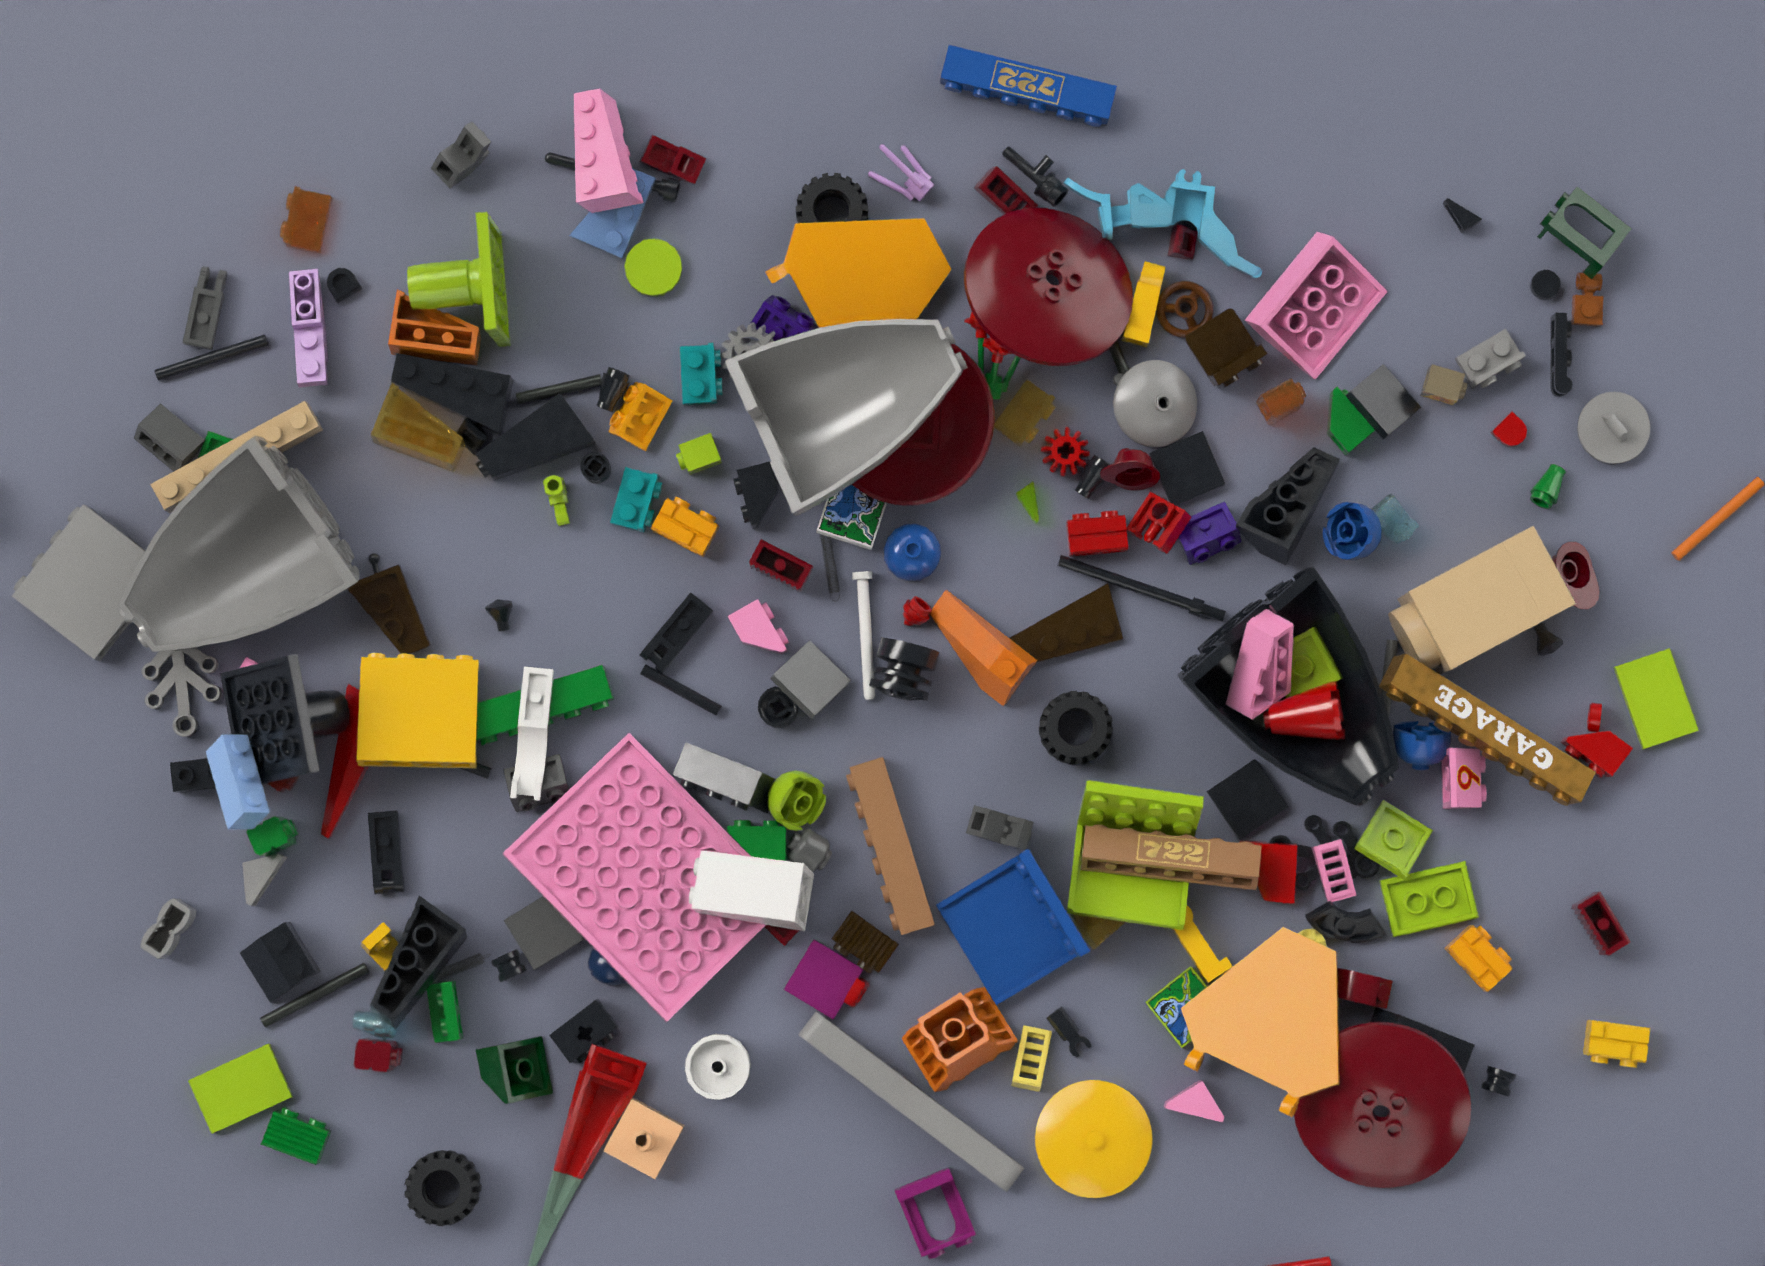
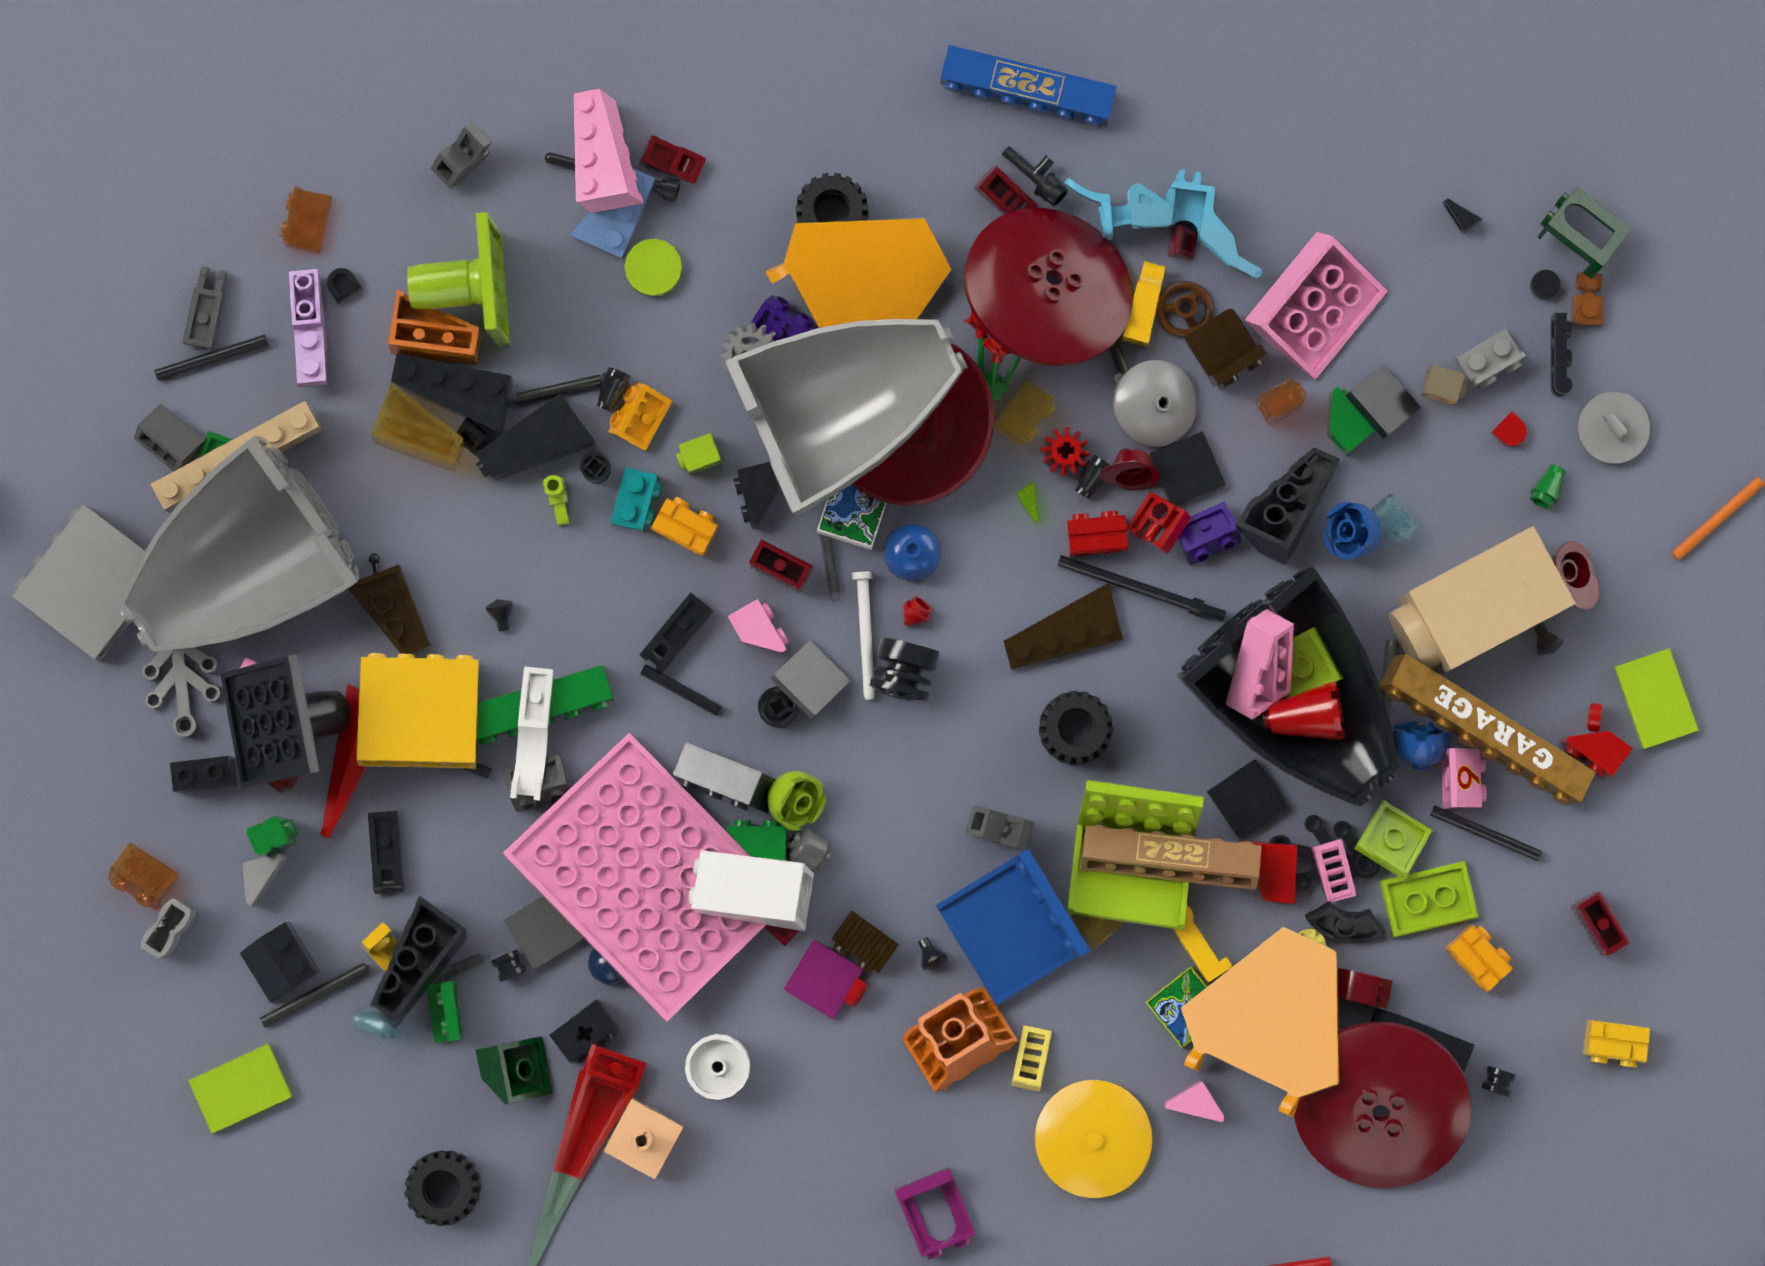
(141, 876): none -> clear orange bracket
(237, 781): light blue brick -> none
(296, 1136): green brick -> none
(377, 1055): dark red brick -> none
(699, 374): teal bracket -> none
(891, 845): medium nougat brick -> none
(911, 1101): light grey beam -> none
(917, 183): lavender plant -> none
(931, 956): none -> black rock
(985, 651): orange wedge -> none
(1067, 1029): black bar -> none
(1485, 833): none -> black bar

